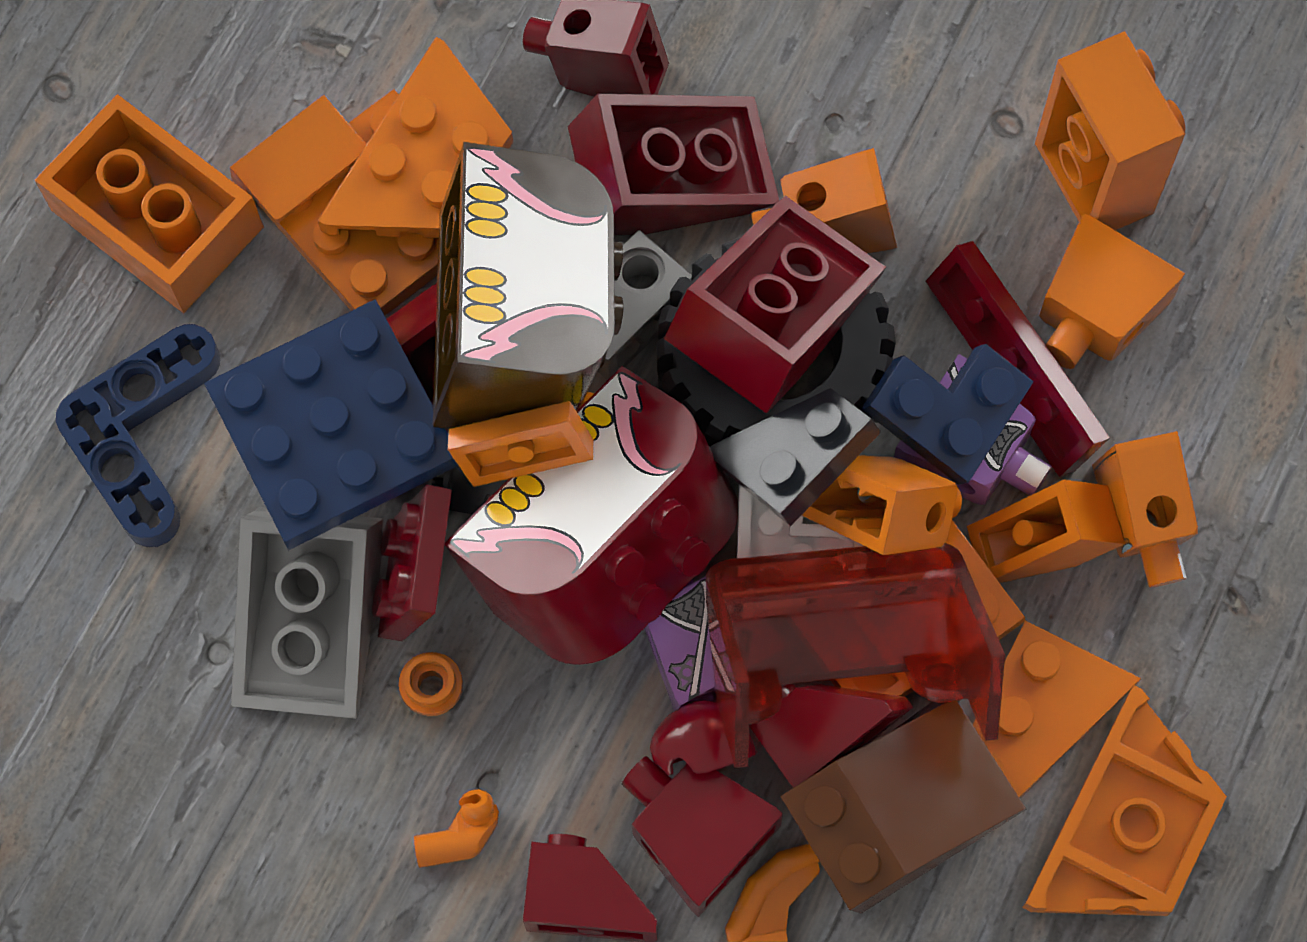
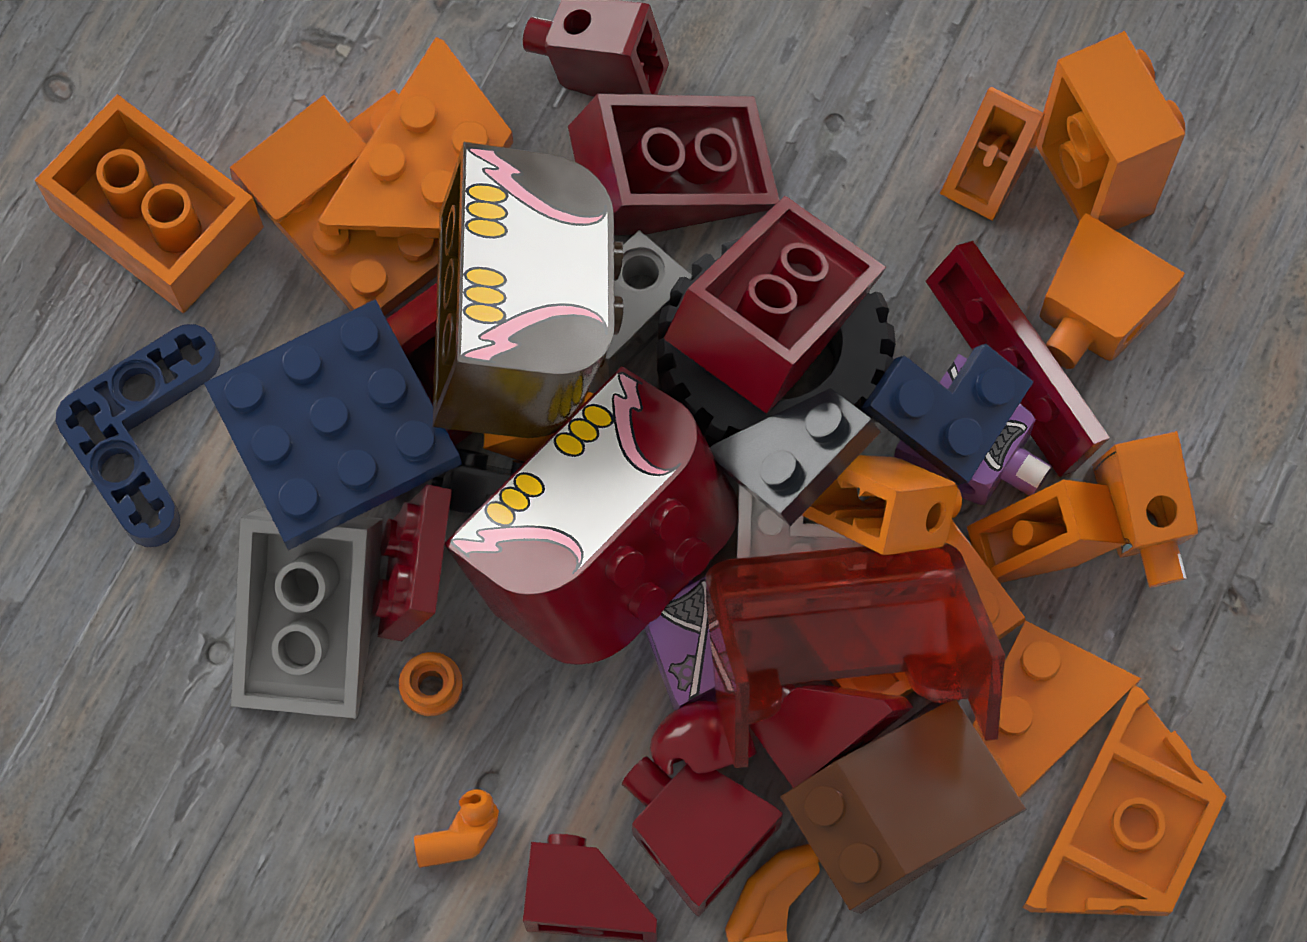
(521, 444): orange plate -> none
(845, 197): orange torso -> none
(993, 153): none -> orange slope

